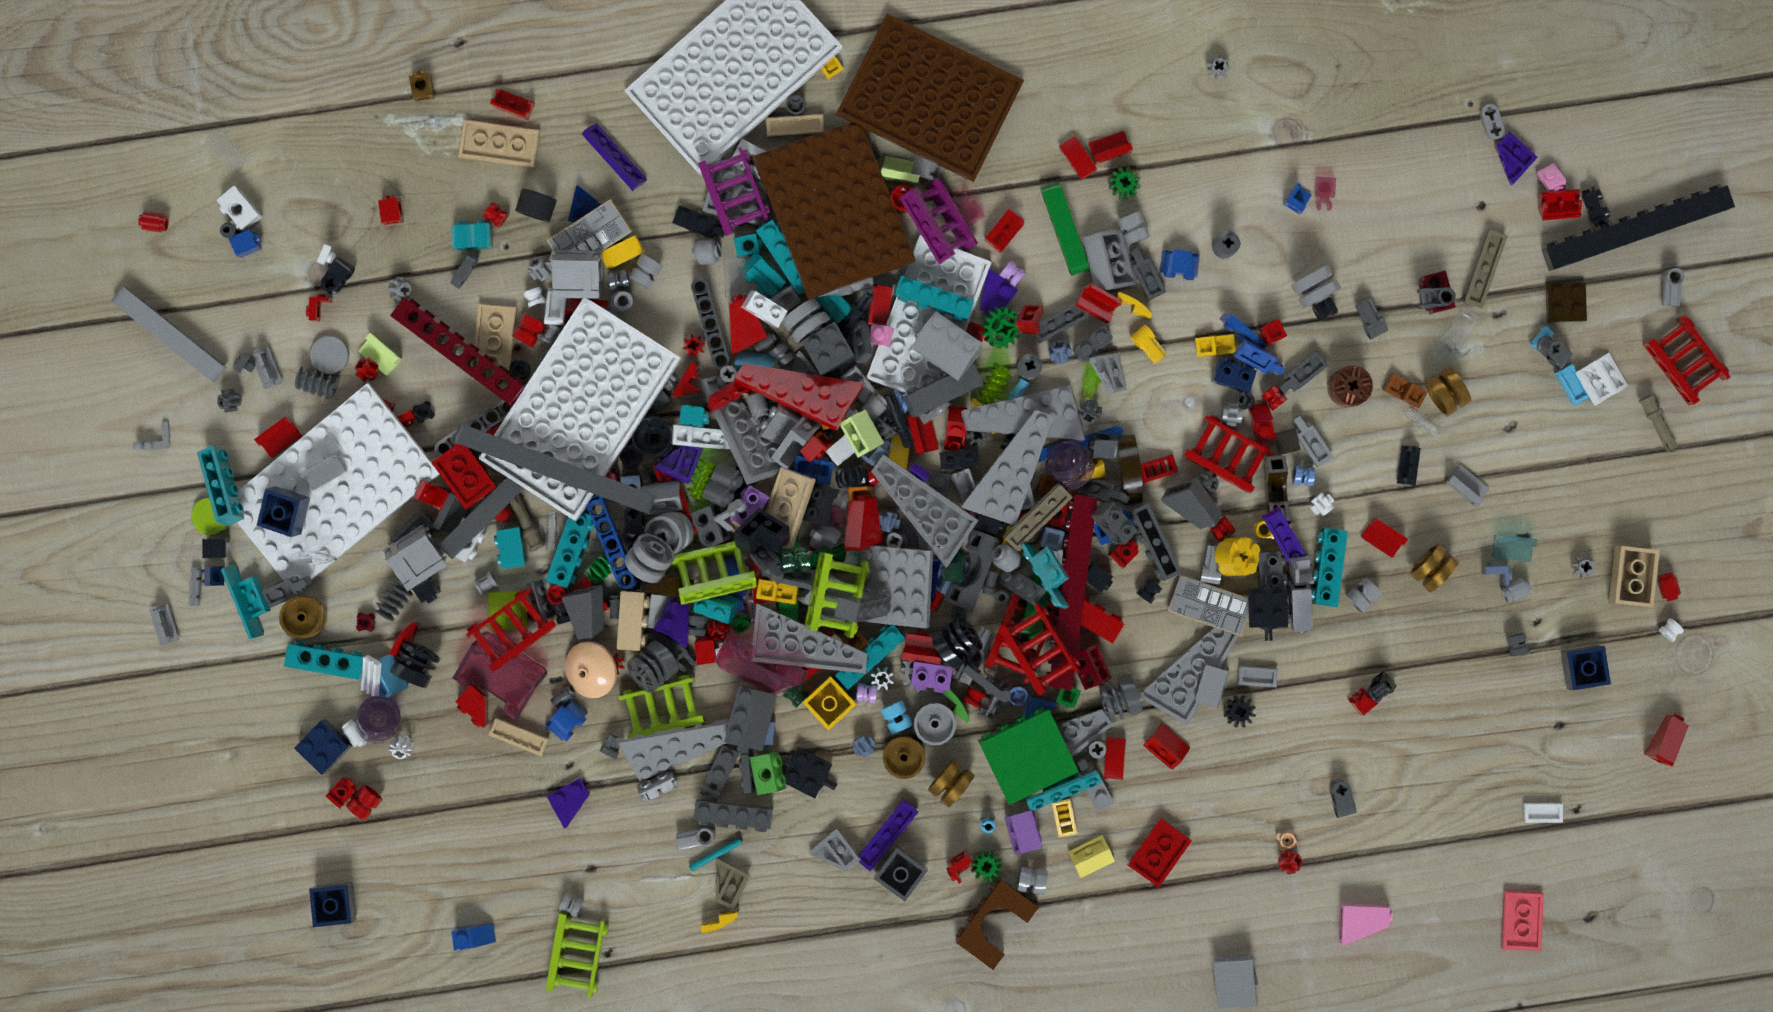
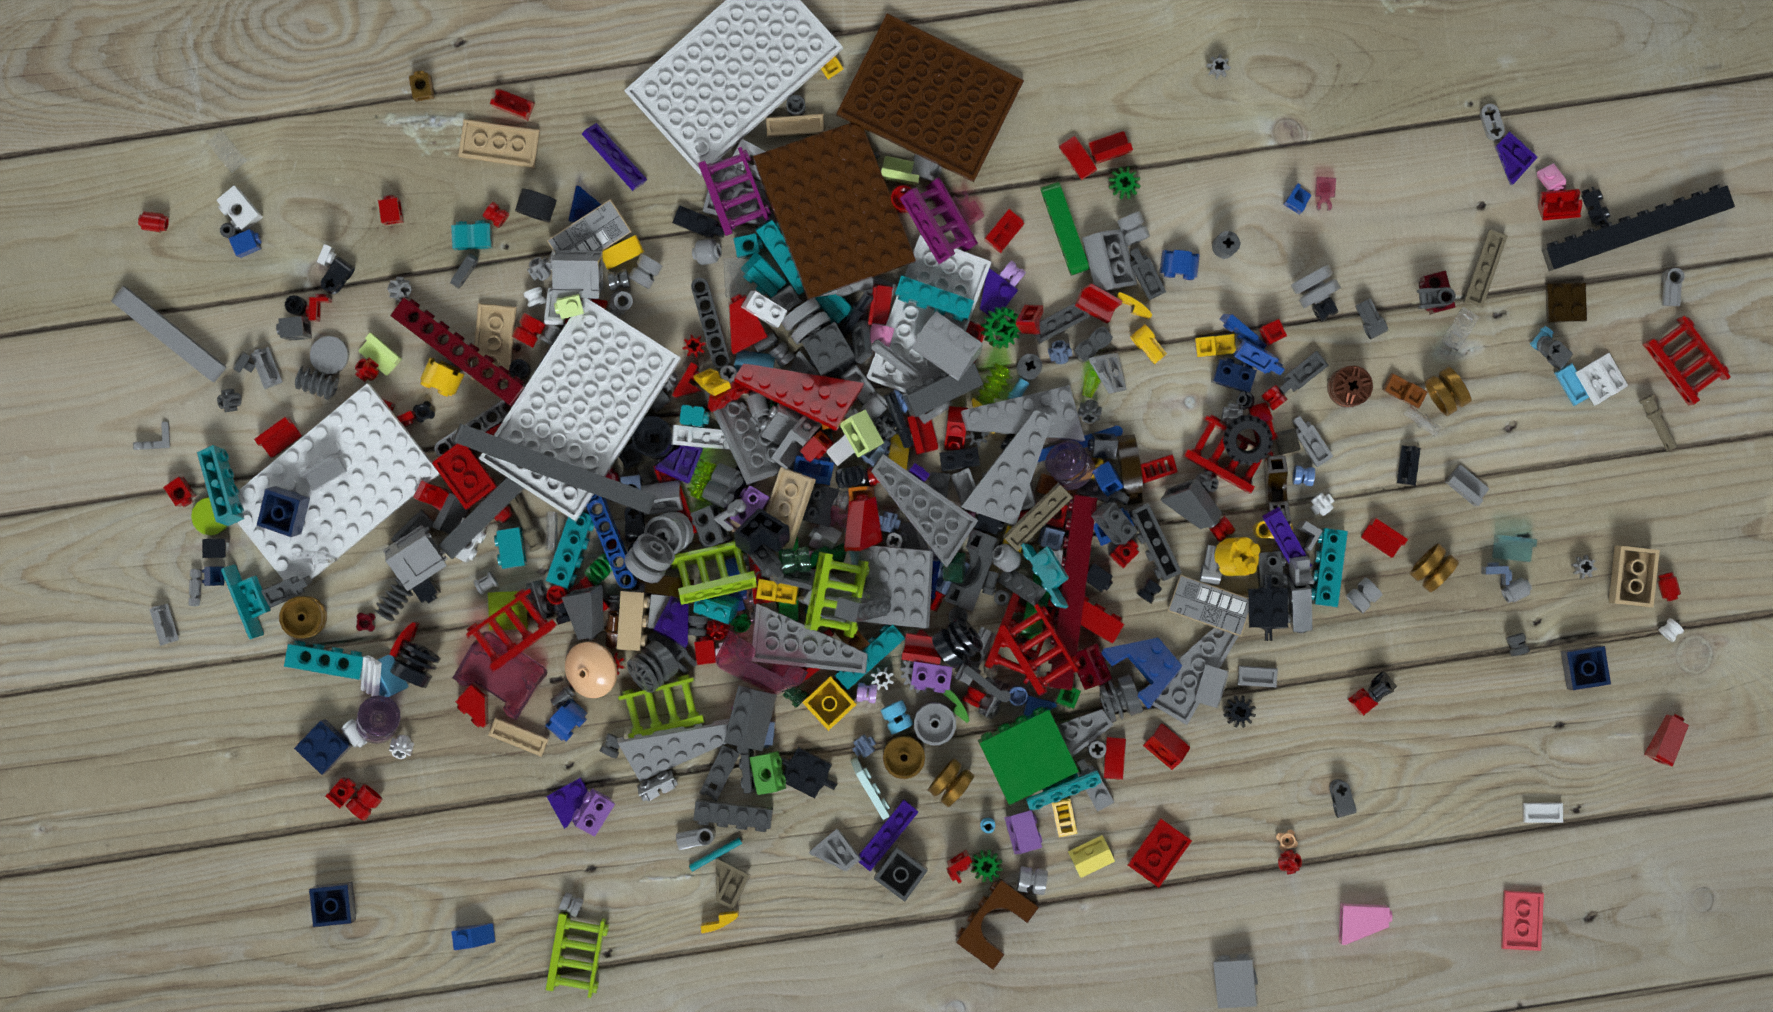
(173, 487): none -> red brick
(294, 328): none -> dark grey brick
(298, 307): none -> black wheel
(442, 377): none -> yellow brick
(569, 306): none -> yellowish green bracket
(593, 812): none -> medium lavender brick
(612, 629): none -> reddish brown axle
(711, 381): none -> yellow slope
(871, 789): none -> light aqua wing
(895, 359): none -> light grey axle
(1107, 478): none -> blue brick
(1153, 662): none -> blue wing
(1250, 456): none -> black tyre
(1310, 530): none -> light grey panel

